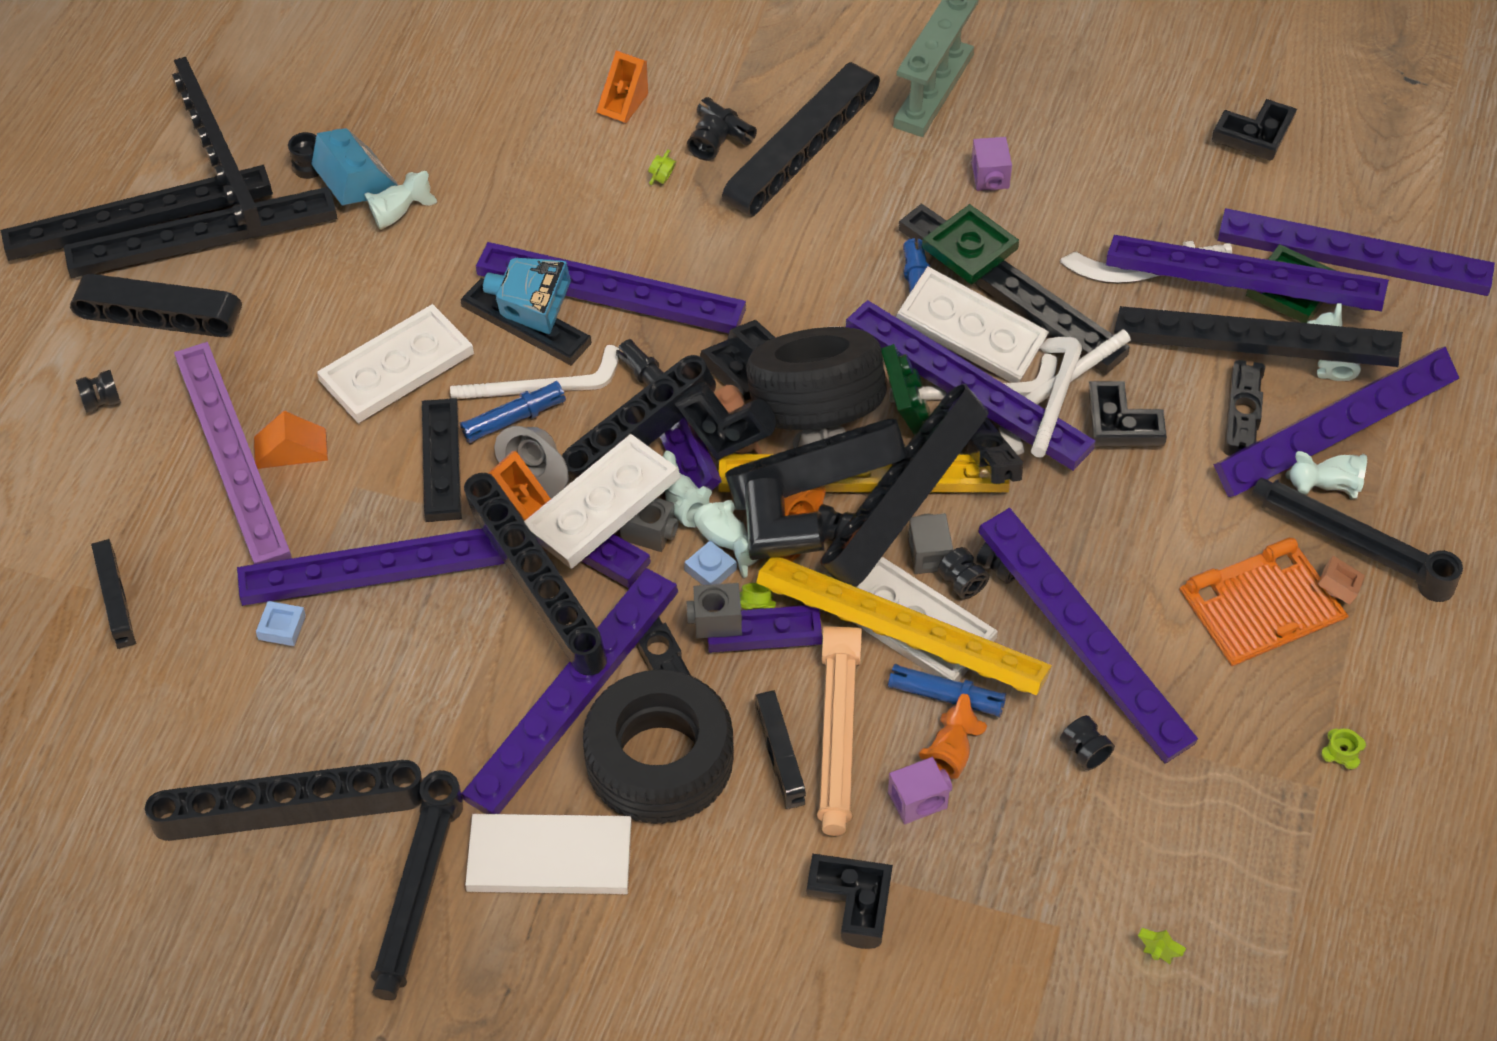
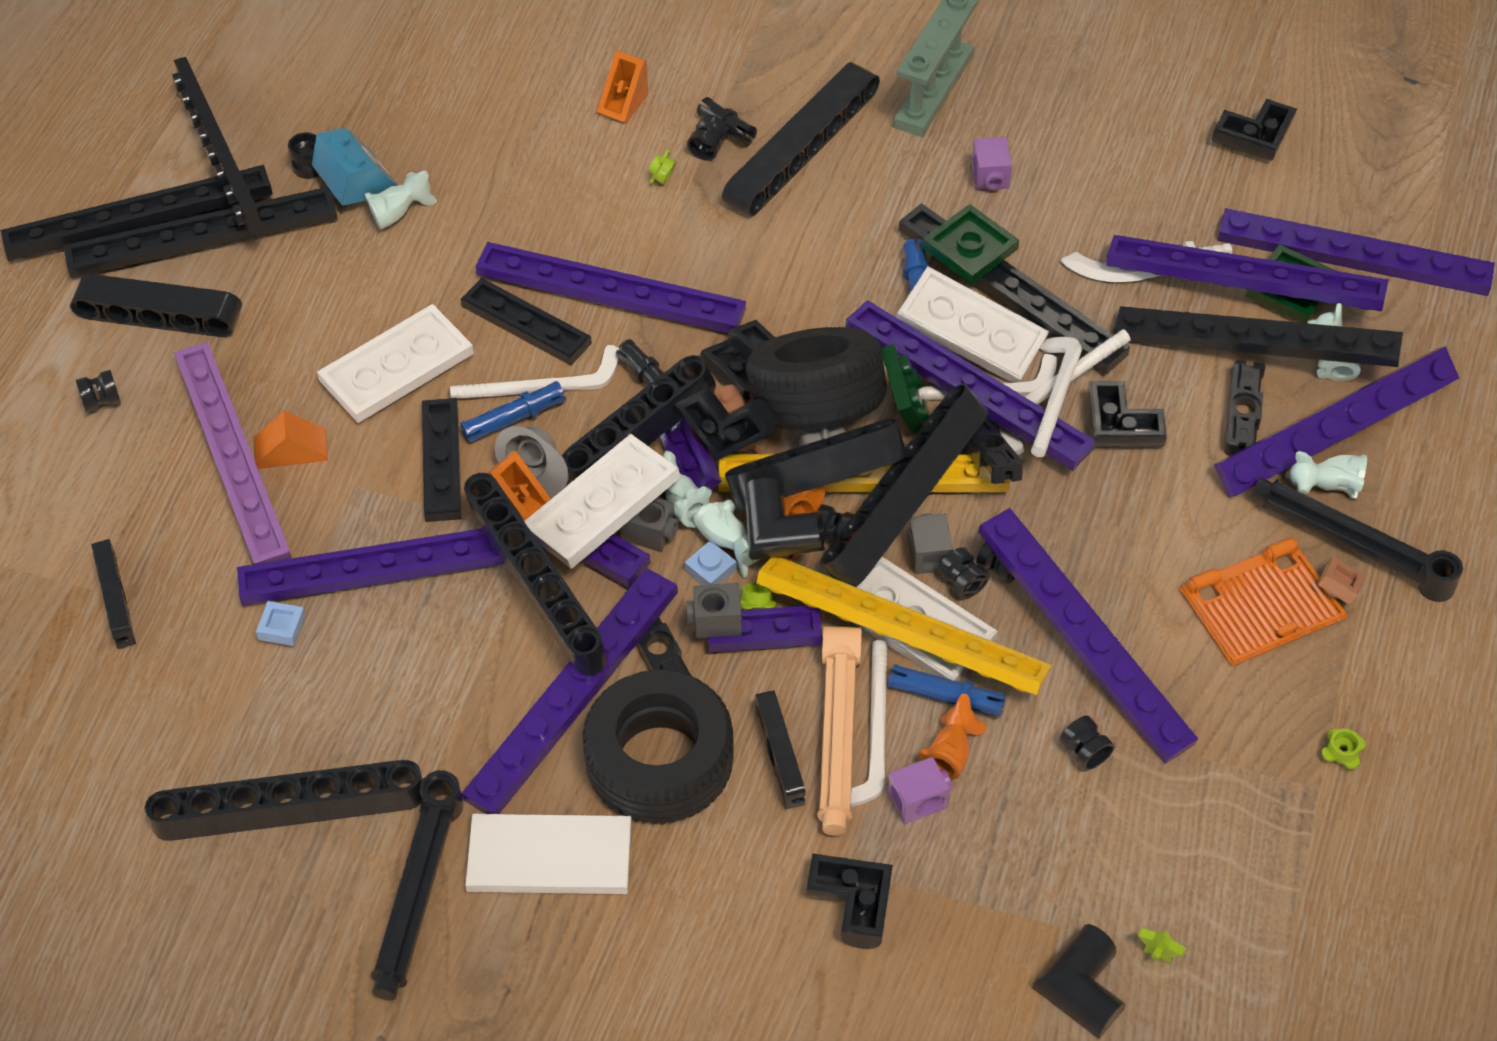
(530, 291): dark azure torso -> none
(874, 785): none -> white piece
(1072, 984): none -> black brick

